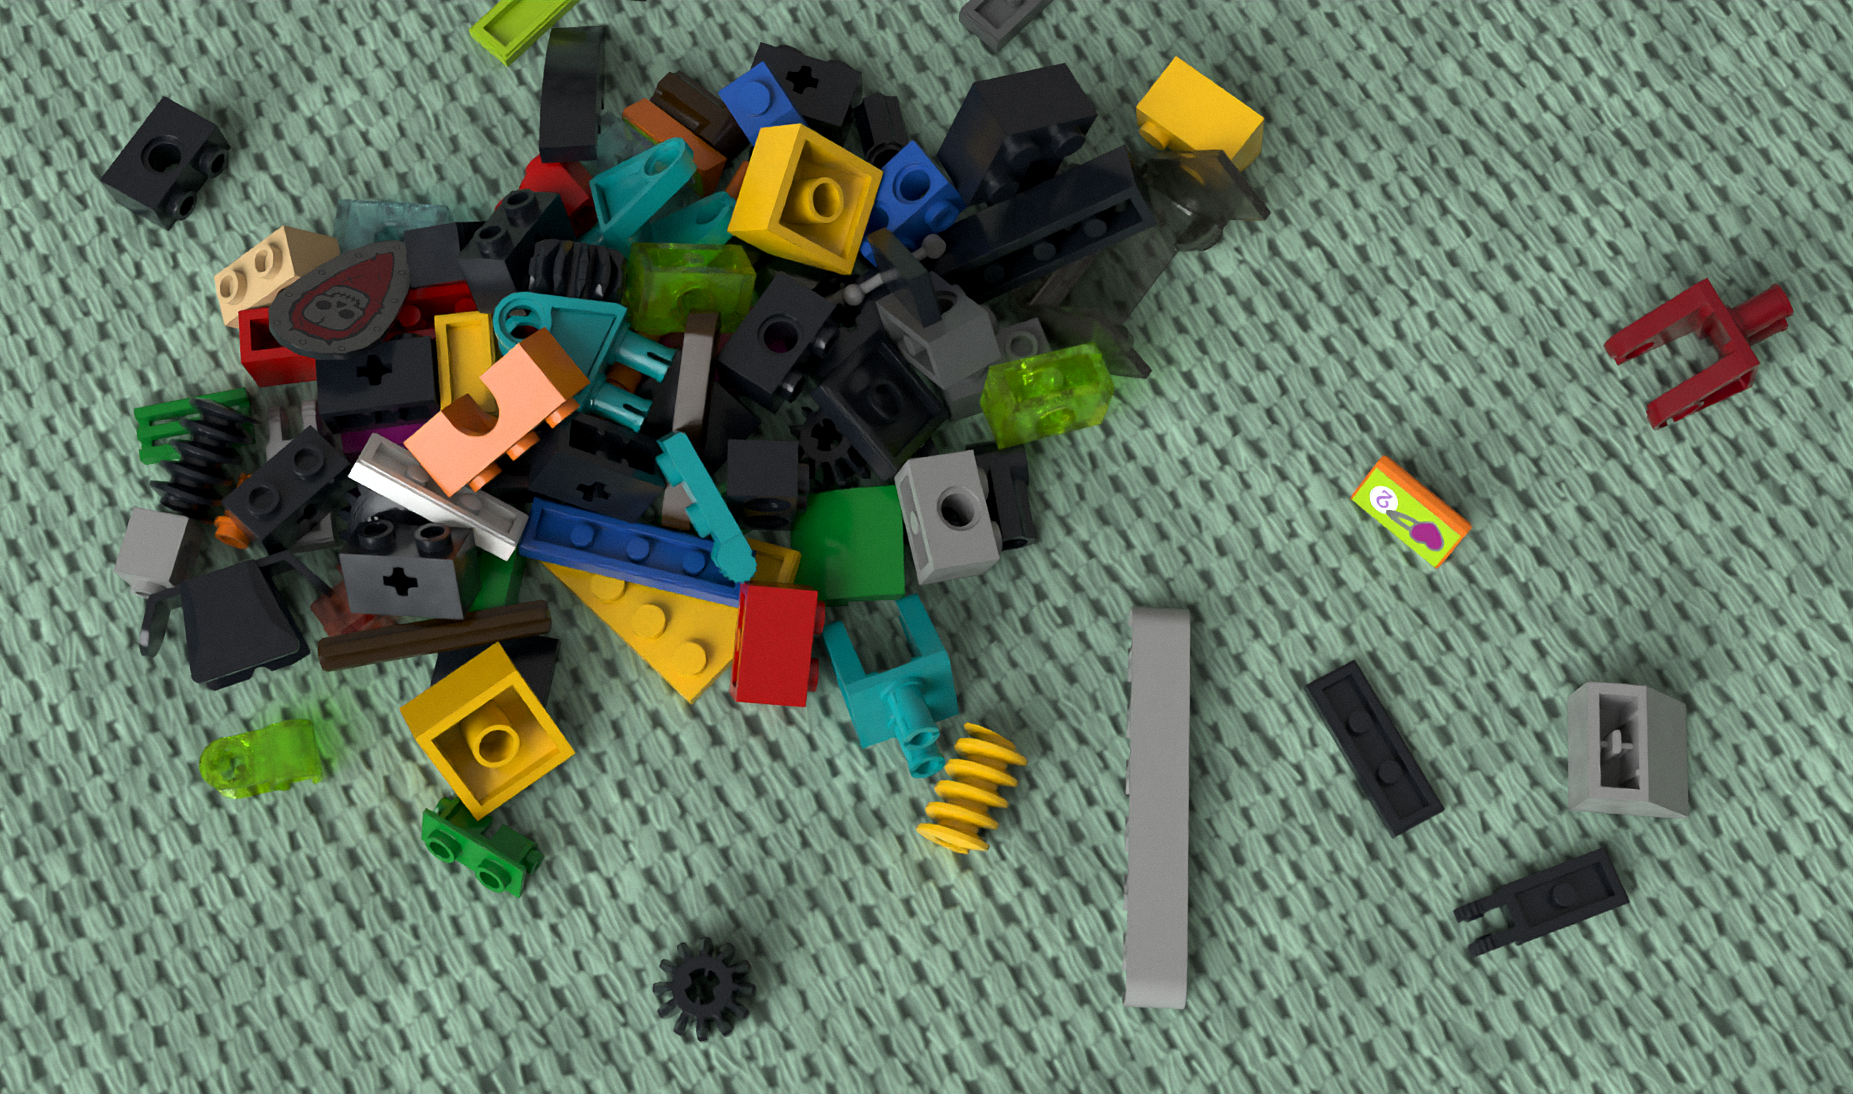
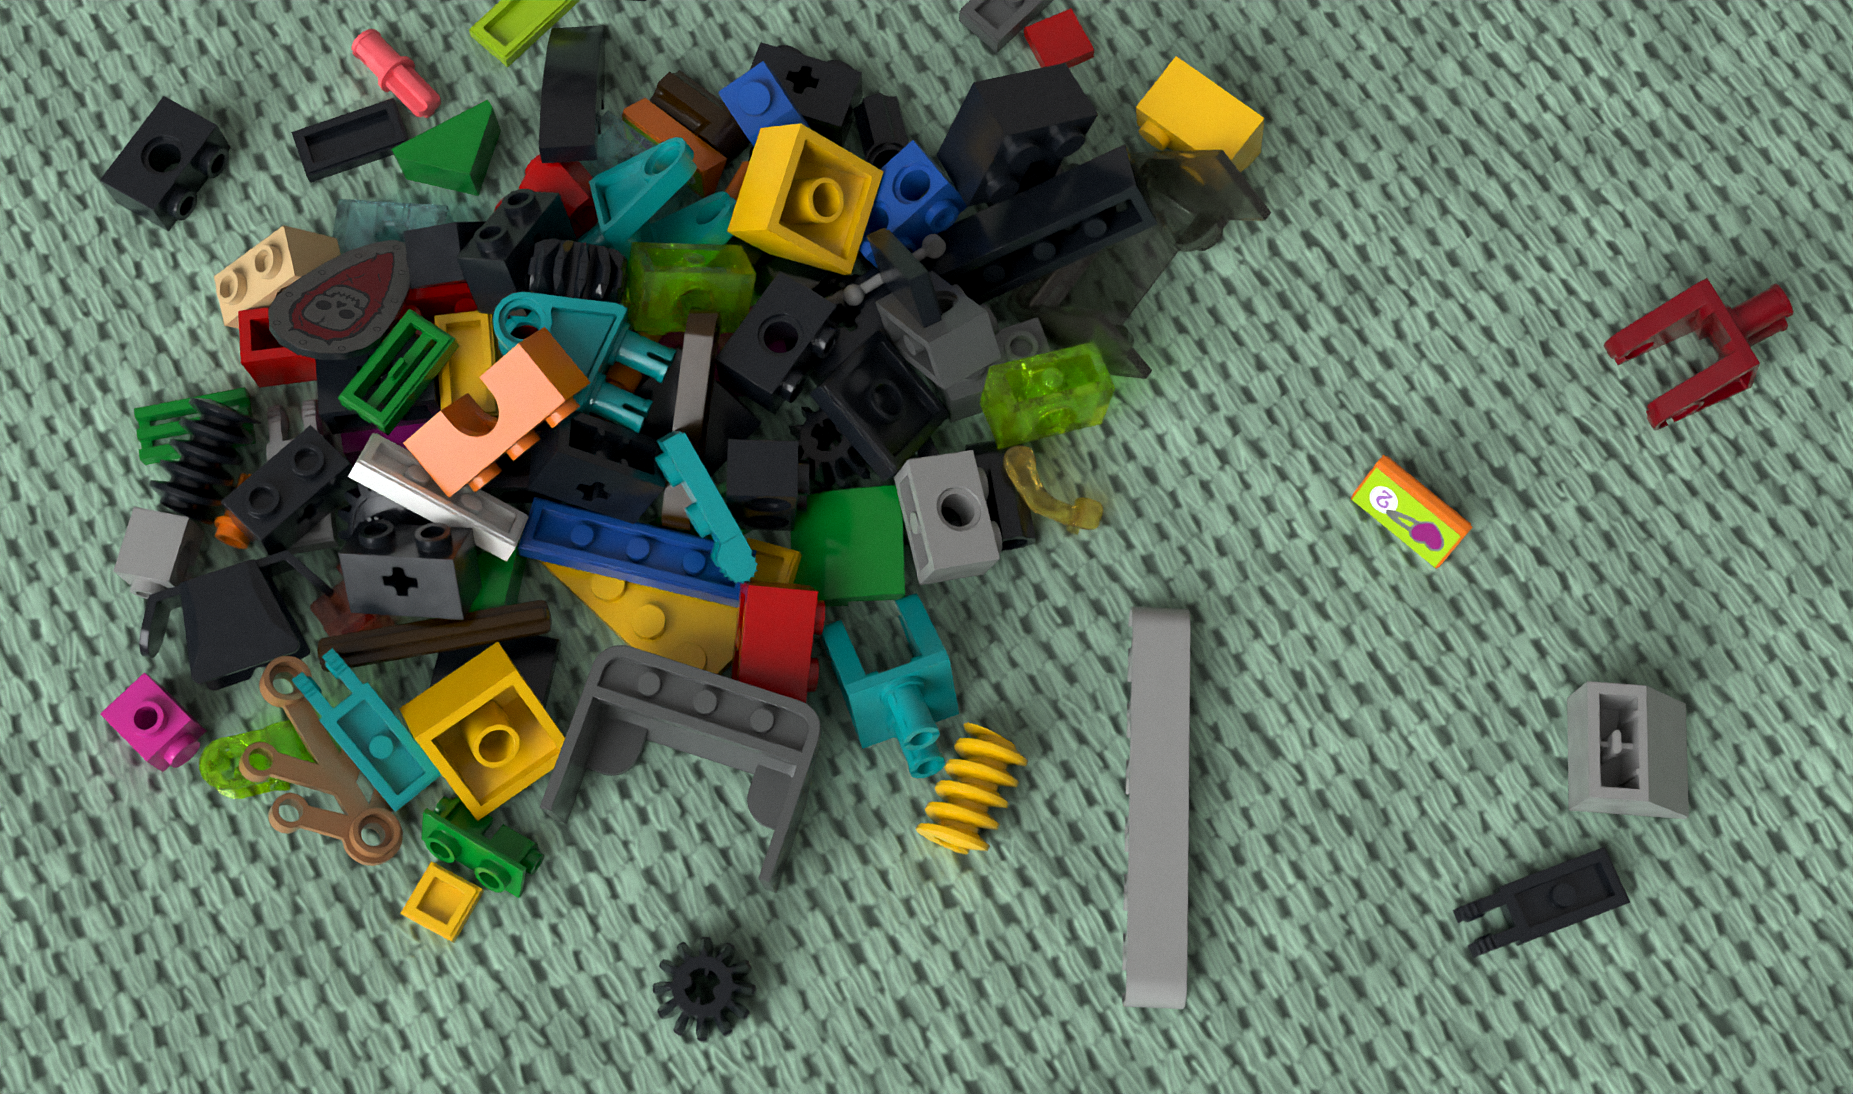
(155, 724): none -> dark pink brick
(330, 773): none -> medium nougat plant
(350, 140): none -> black tile
(371, 735): none -> teal hinge
(396, 73): none -> coral axle
(414, 385): none -> green tile
(442, 902): none -> yellow tile
(454, 152): none -> green slope
(692, 710): none -> dark grey windscreen
(1021, 468): none -> clear yellow piece
(1059, 40): none -> red tile
(1373, 749): black tile -> none

